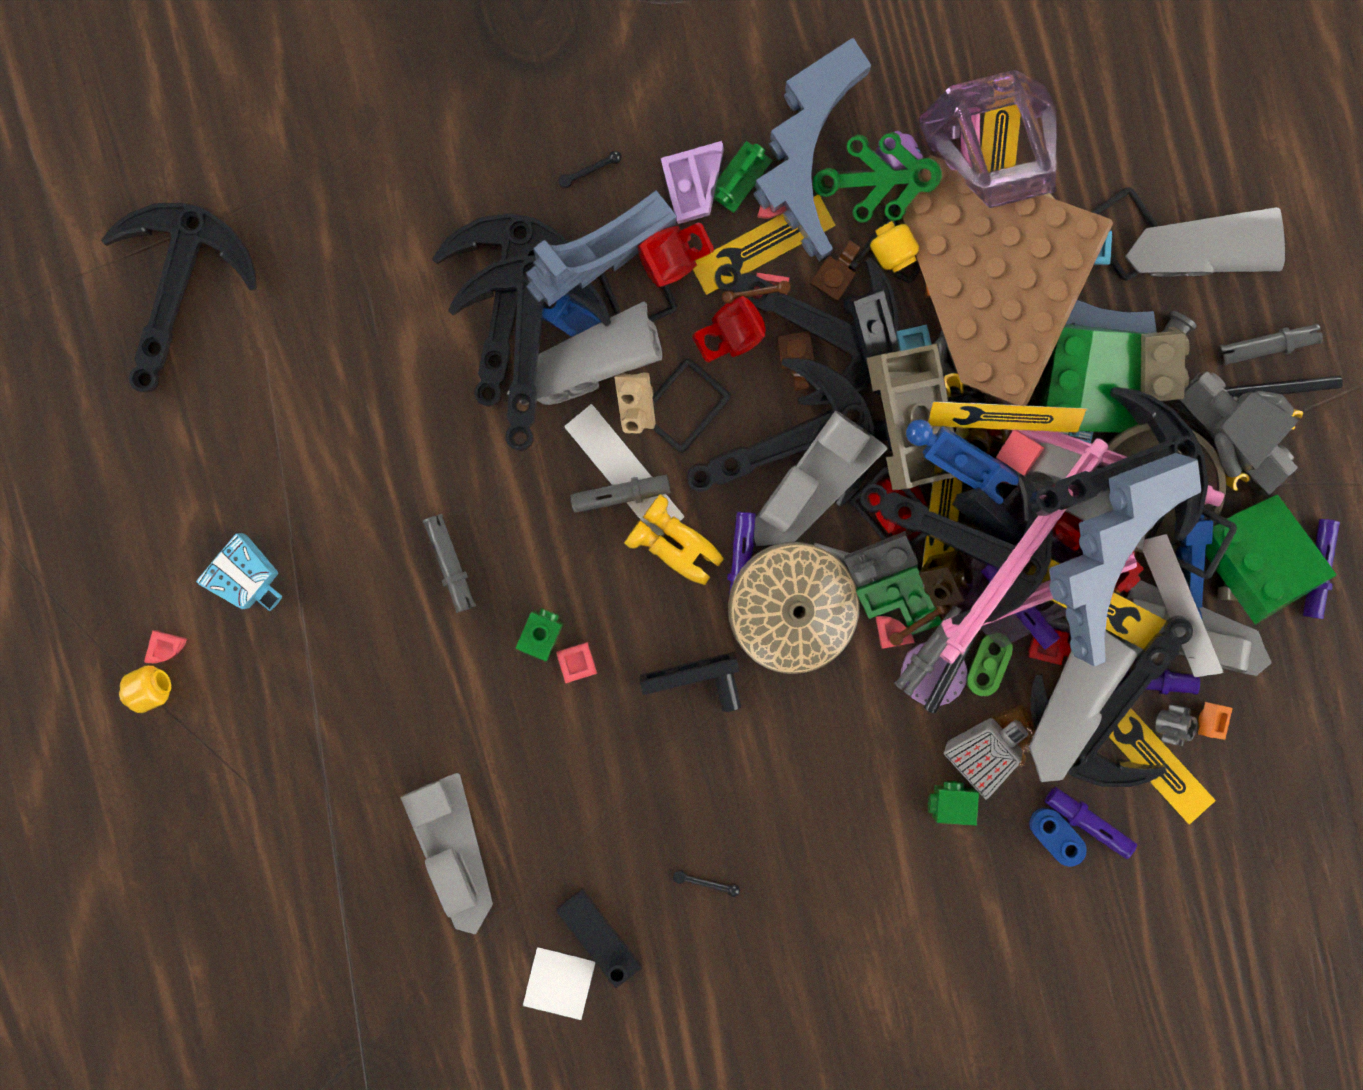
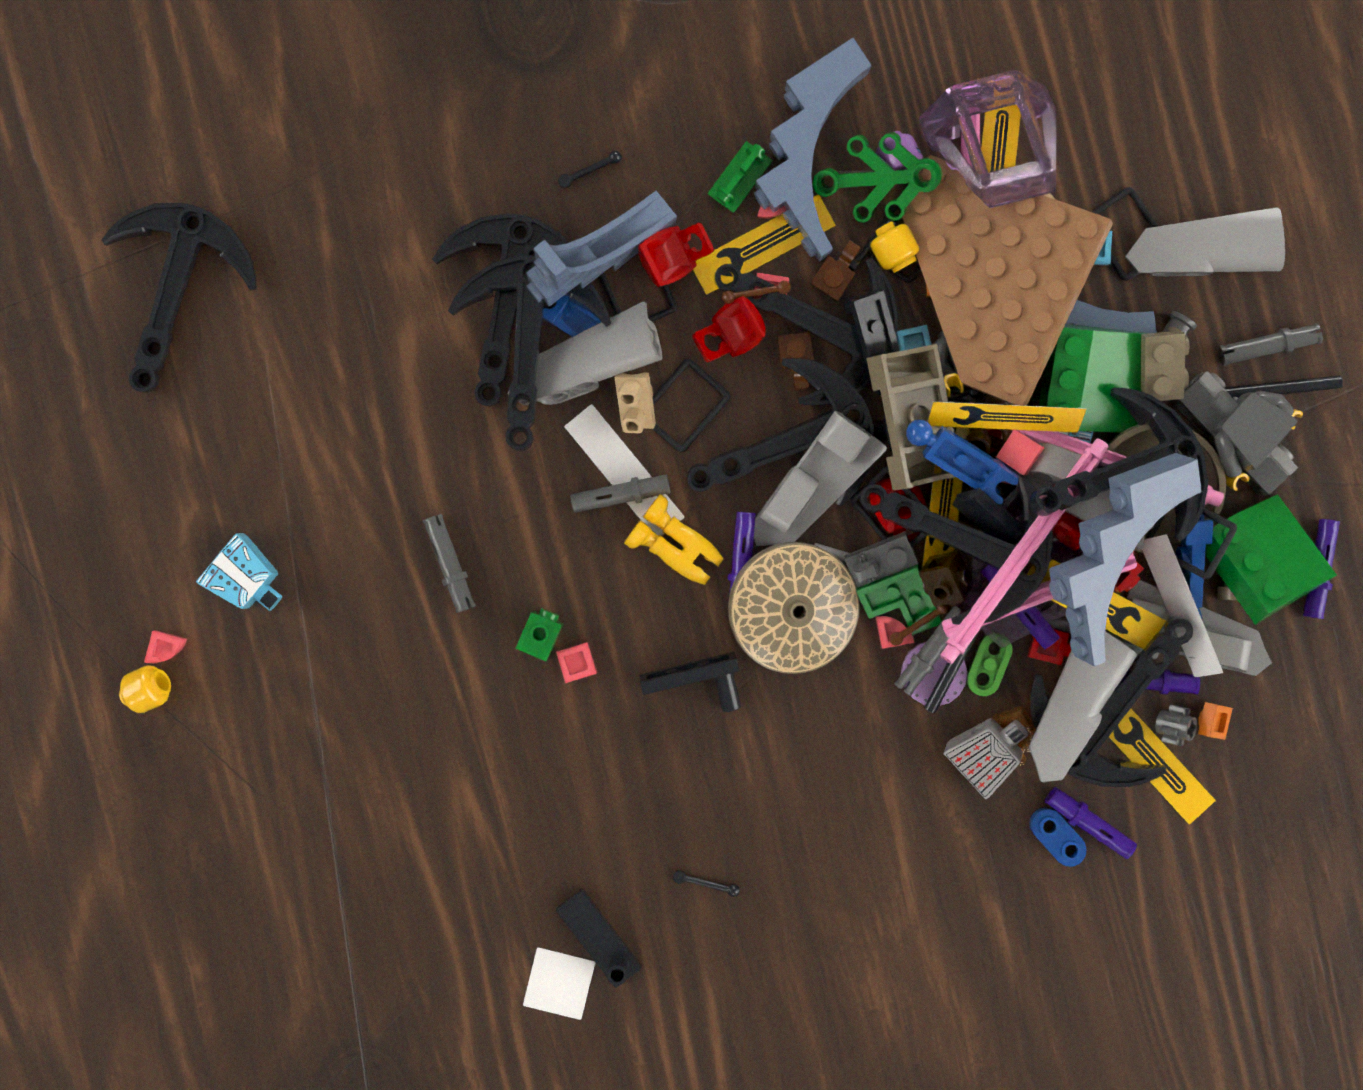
(451, 850): light grey panel -> none
(693, 180): lavender wing -> none
(954, 804): green brick -> none

